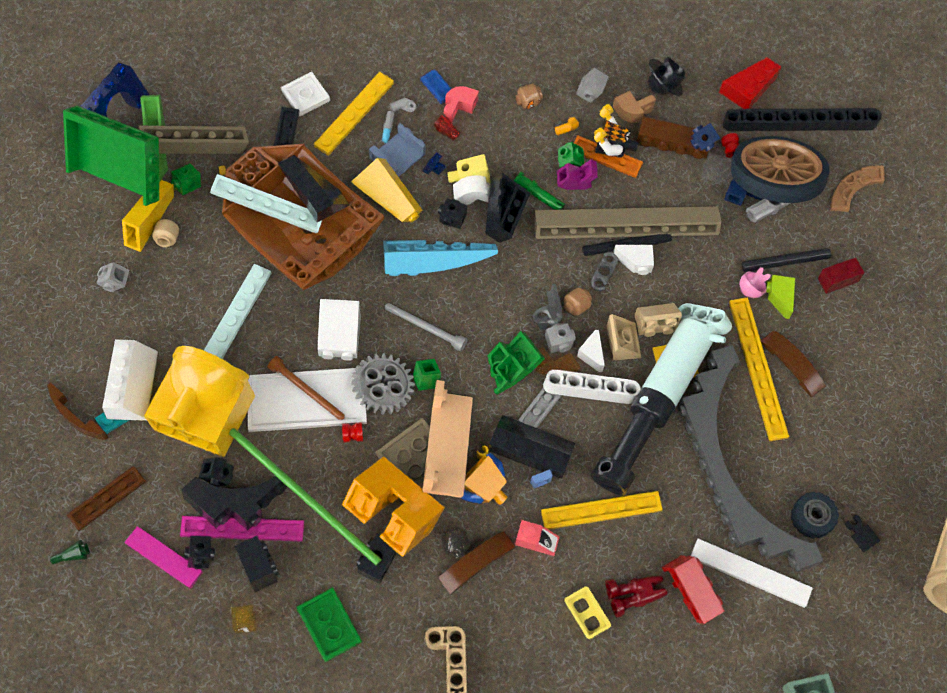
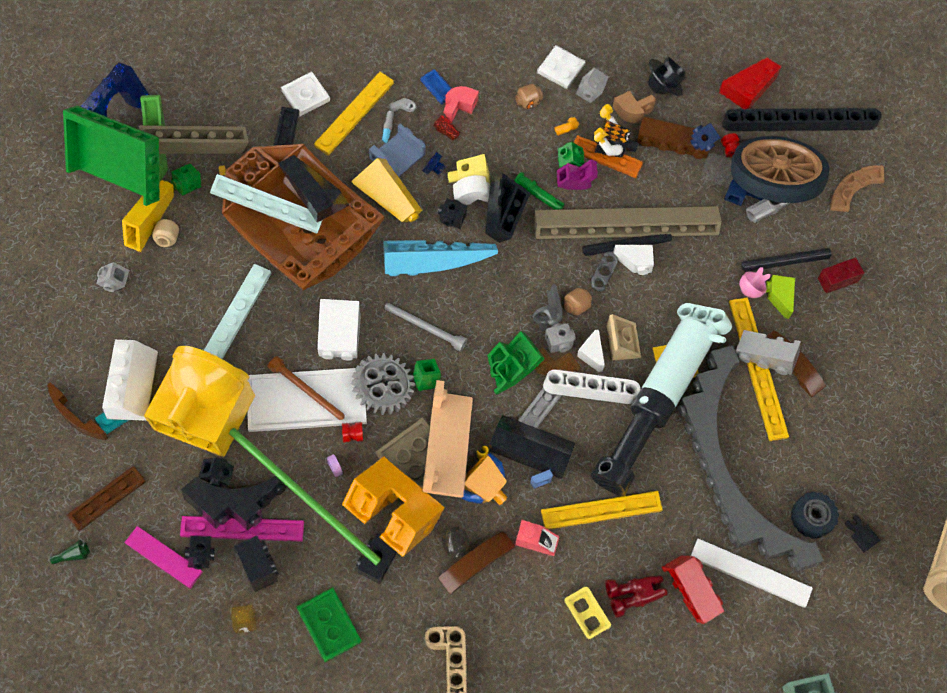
(334, 465): none -> lavender tile
(561, 67): none -> white plate
(657, 319): tan slope -> none
(768, 352): none -> light grey wedge

